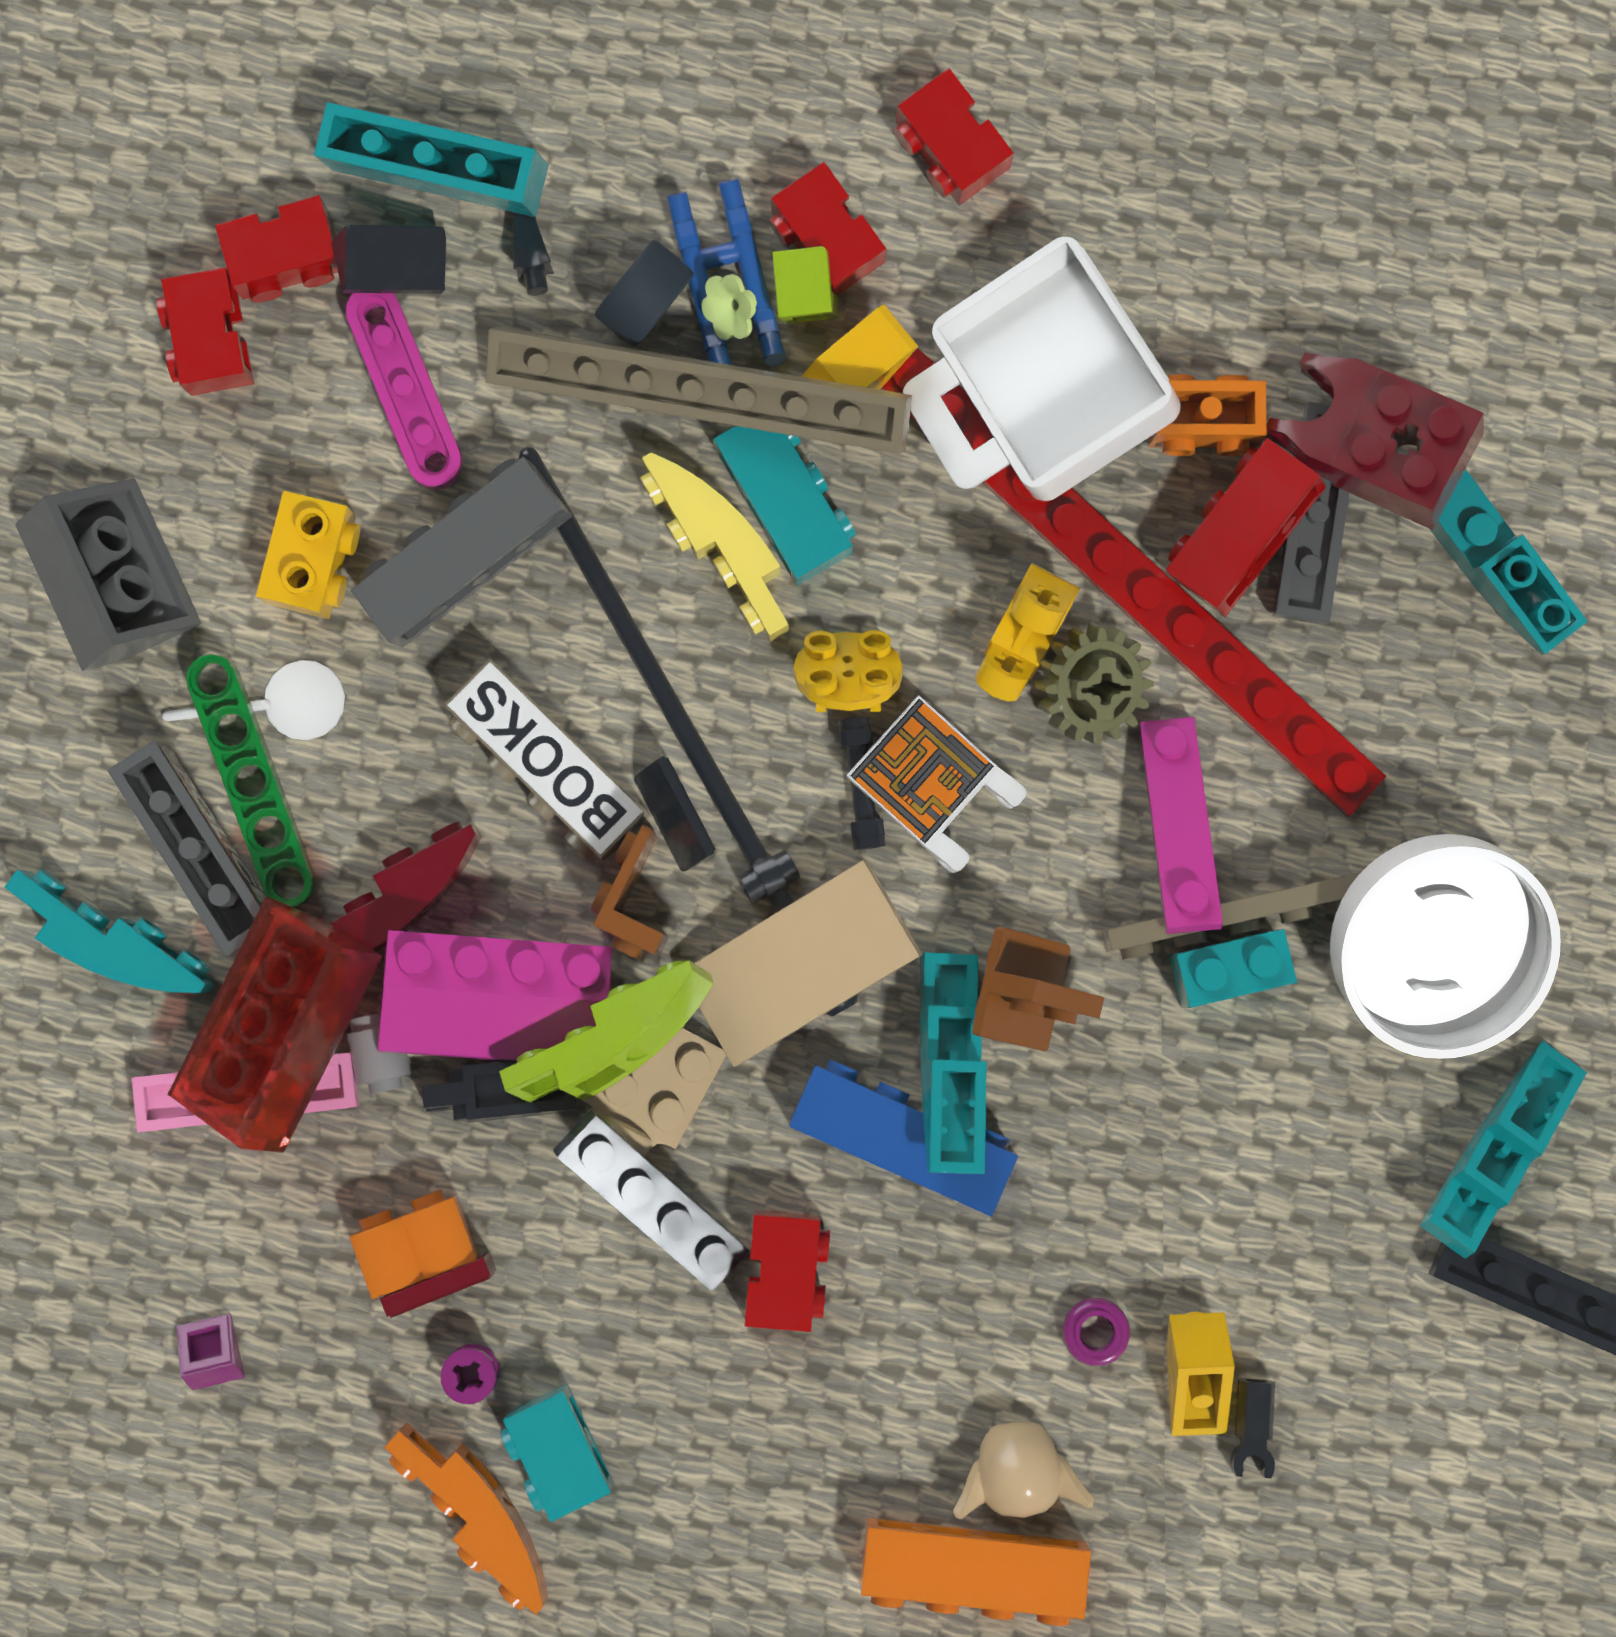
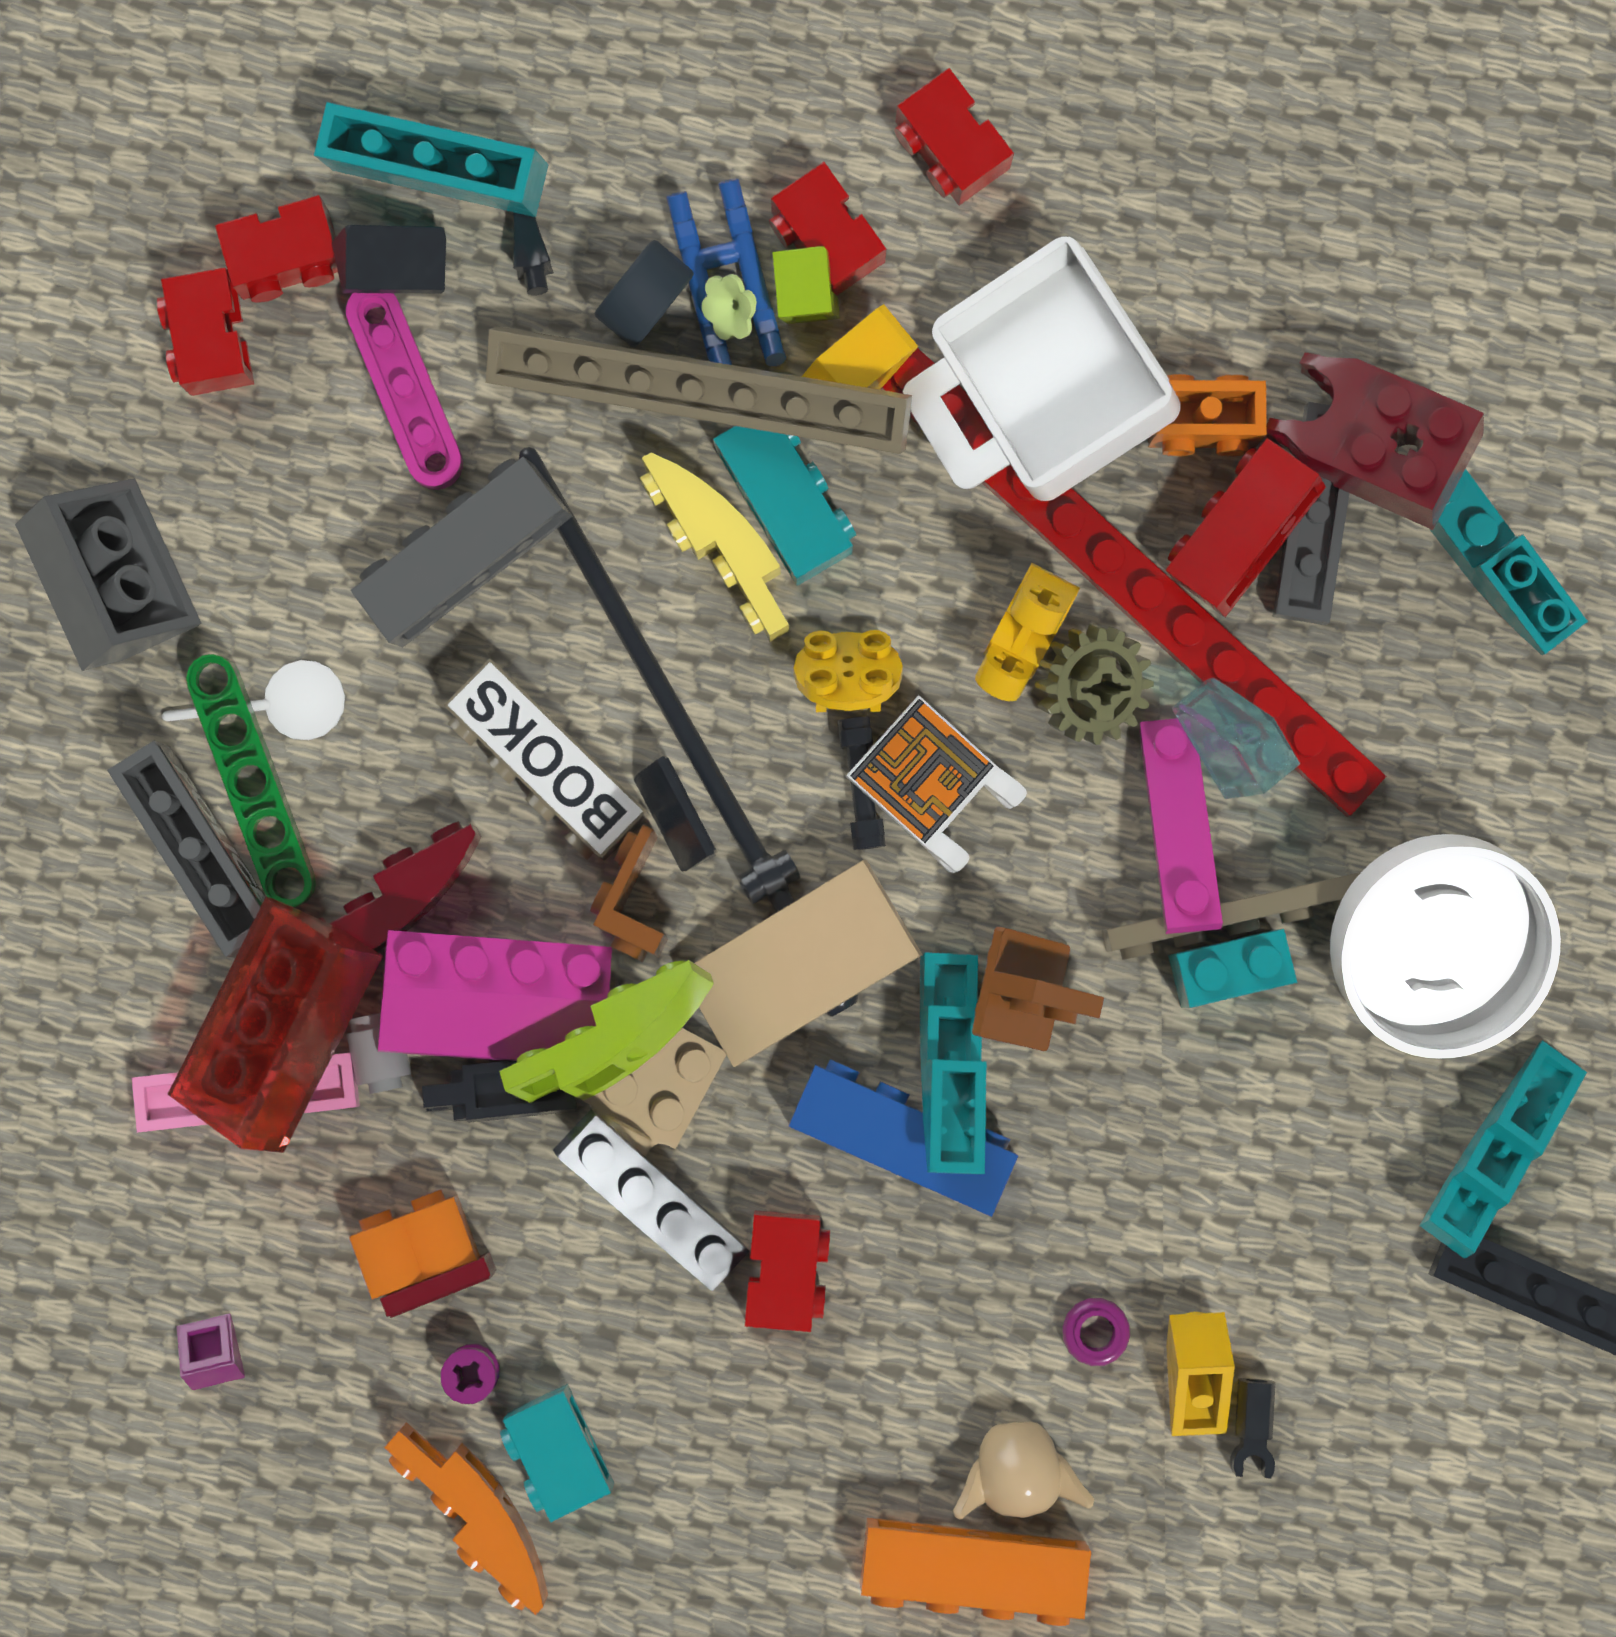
(125, 953): teal slope -> none
(299, 555): yellow brick -> none
(1235, 740): none -> clear light blue slope

